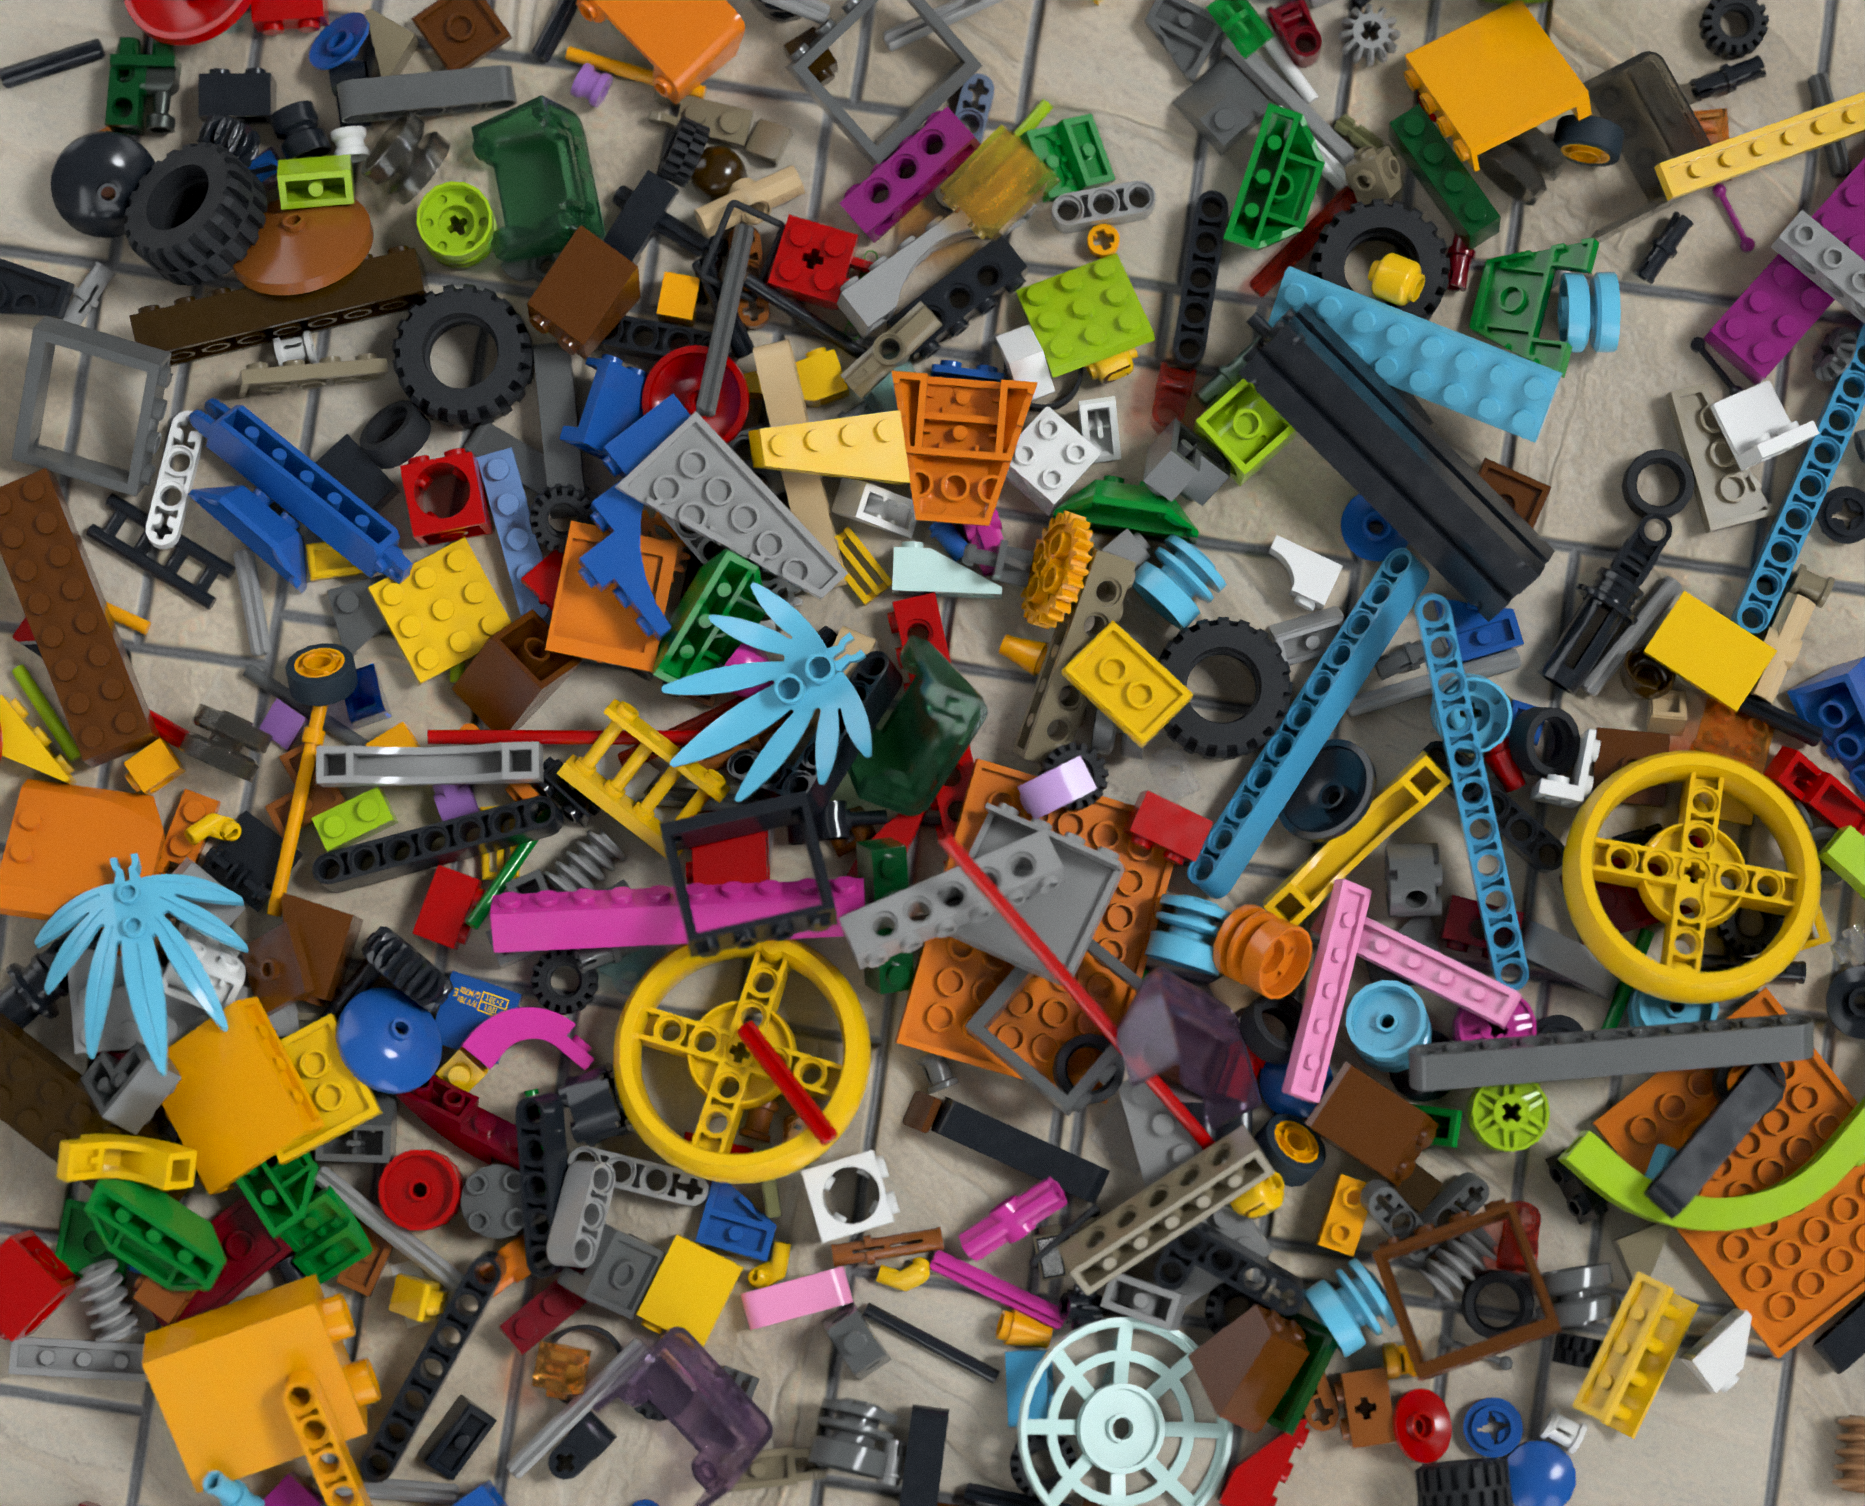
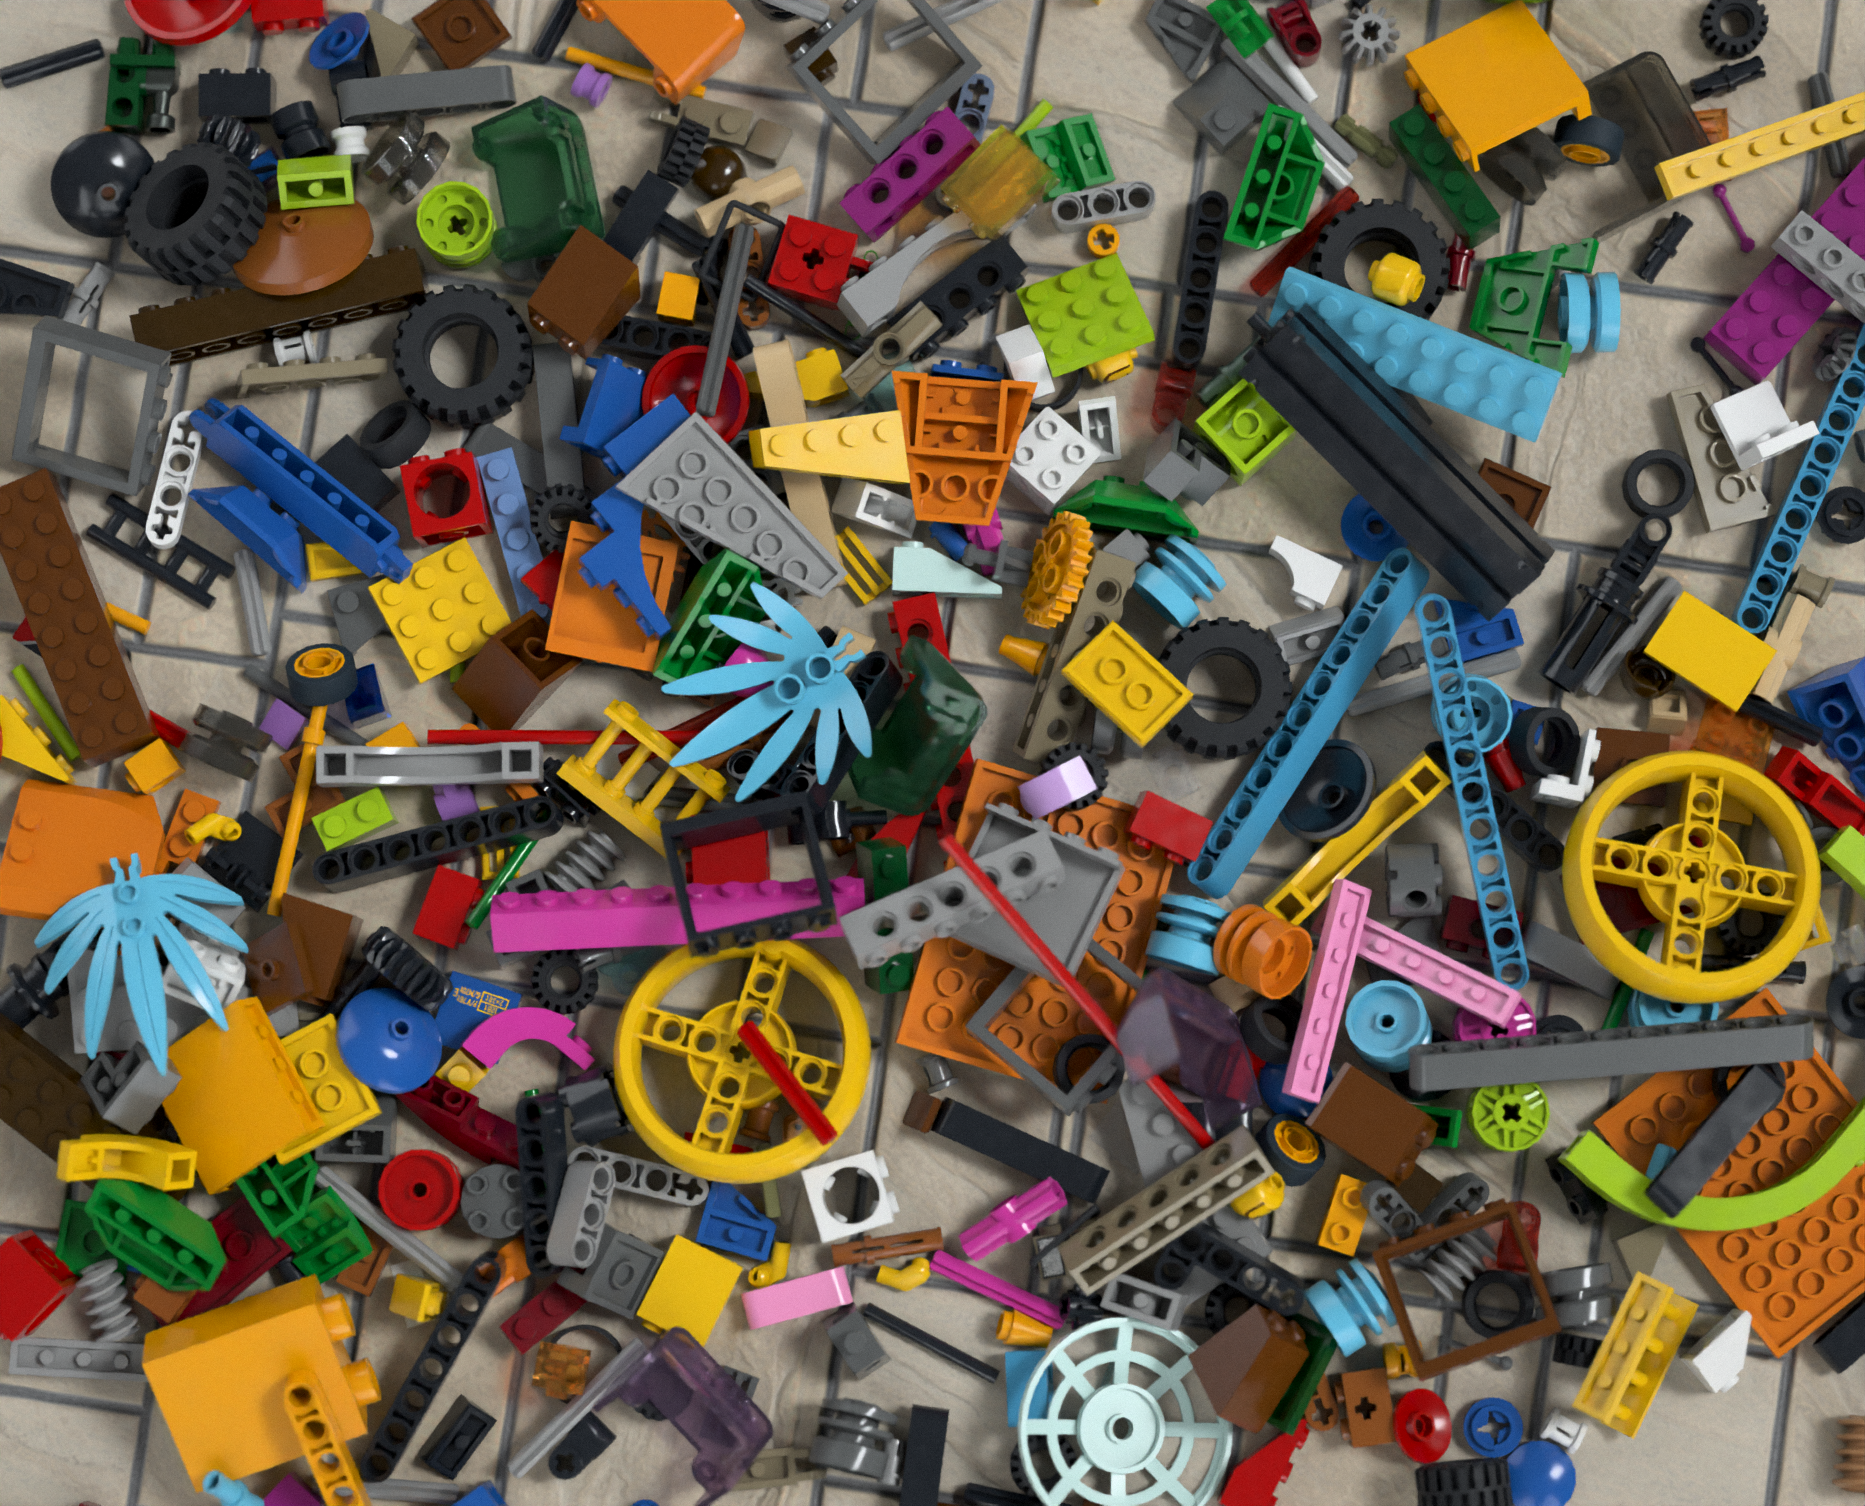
(1373, 174): dark tan brick -> none

